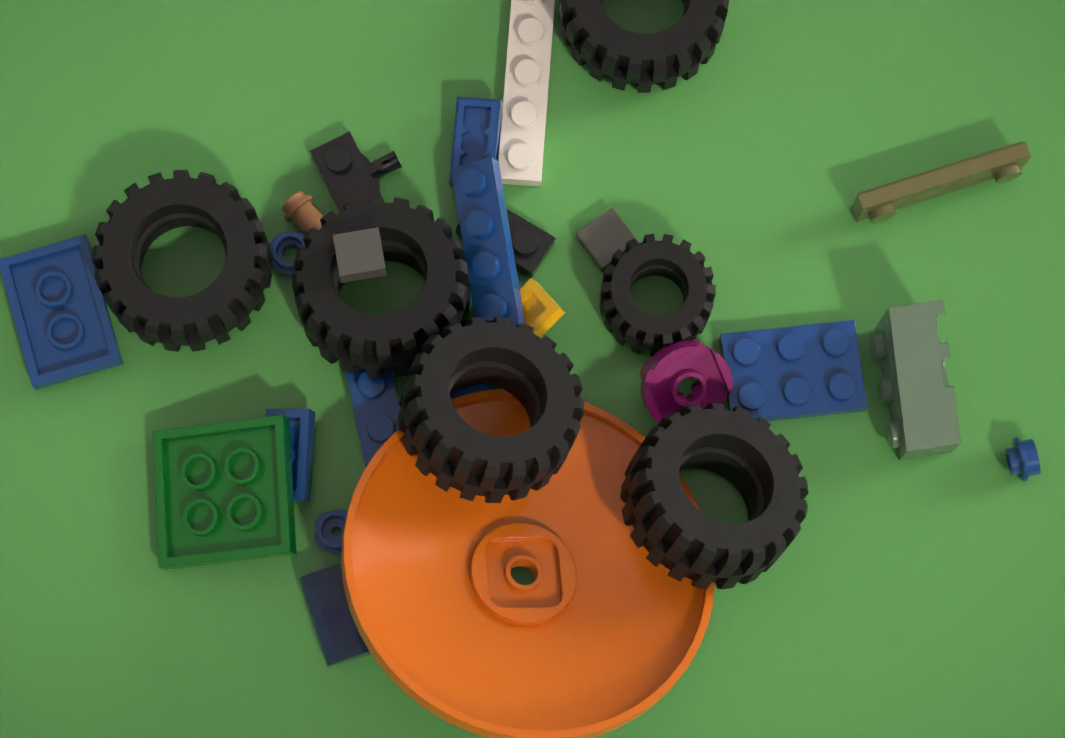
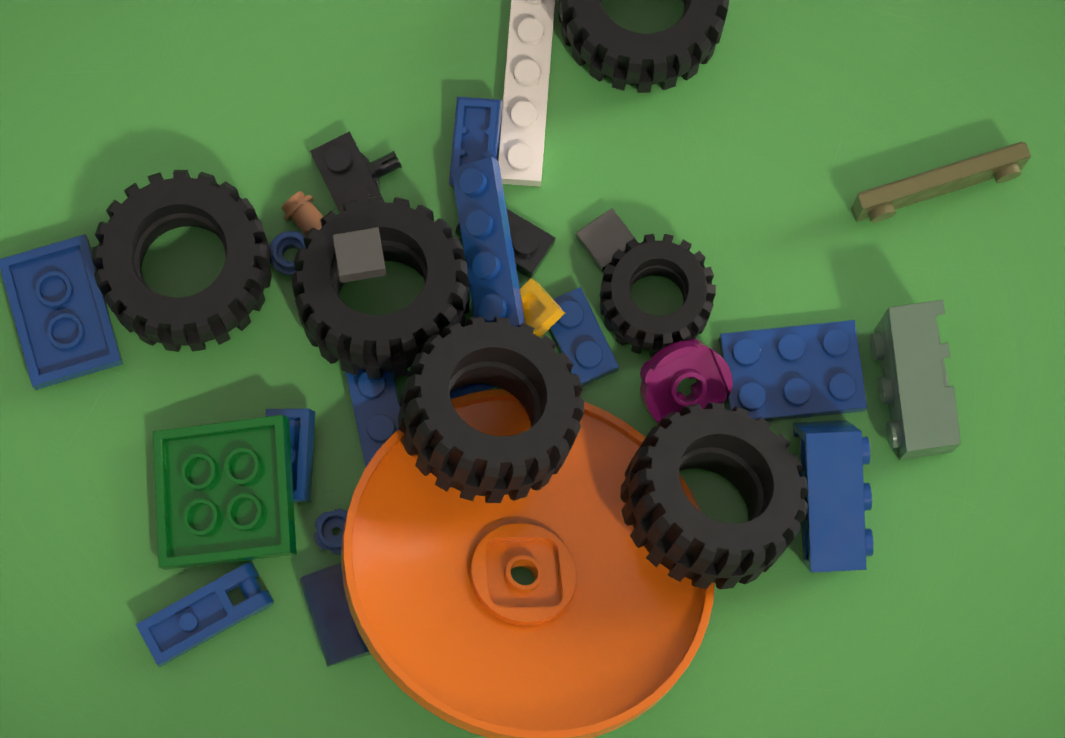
(203, 614): none -> blue plate
(582, 338): none -> blue plate
(837, 496): none -> blue wedge
(1023, 458): blue plate -> none

